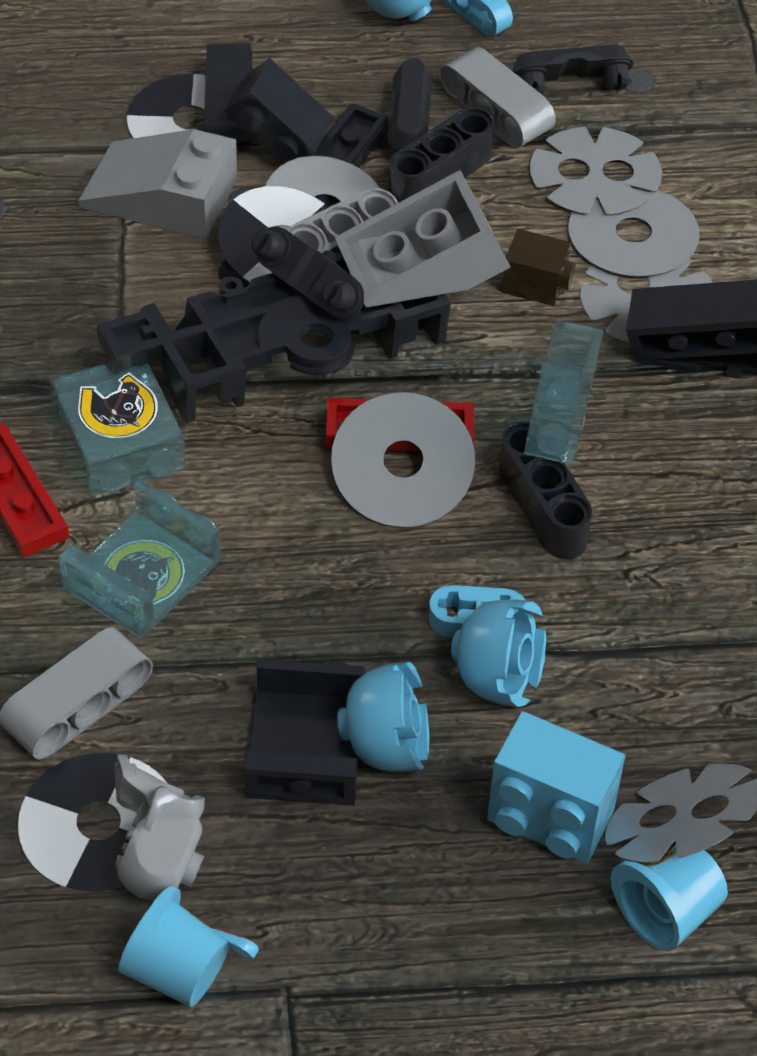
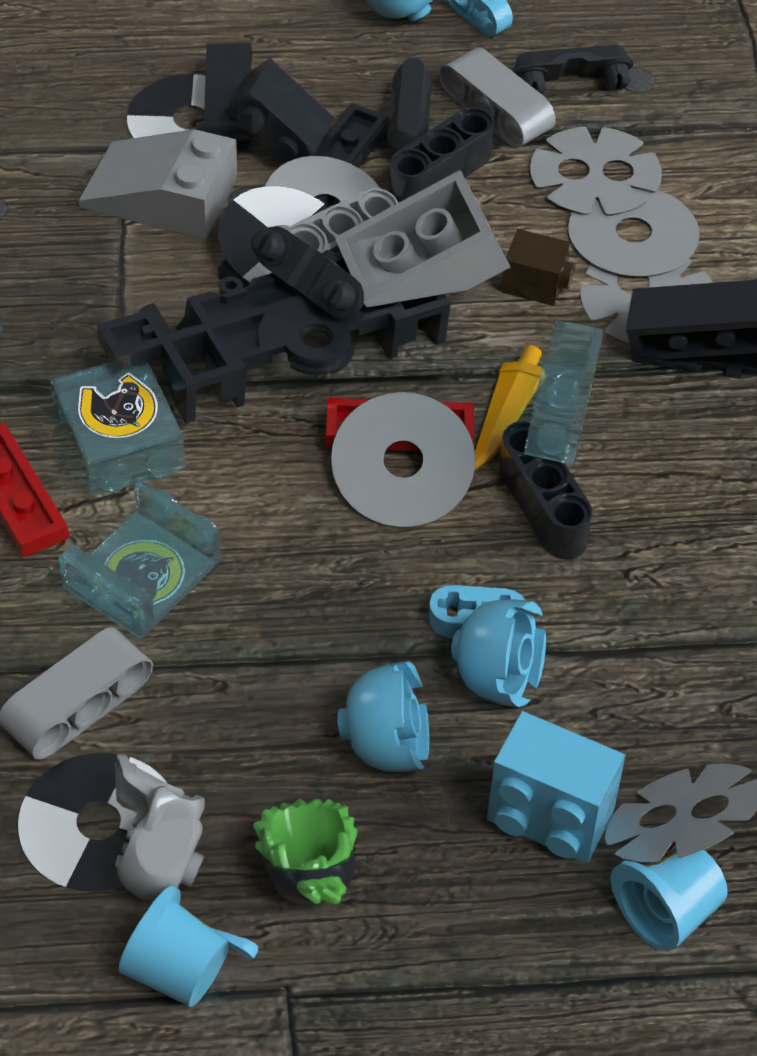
(297, 736): black panel -> none
(308, 850): none -> bright green hair
(511, 396): none -> light orange bar

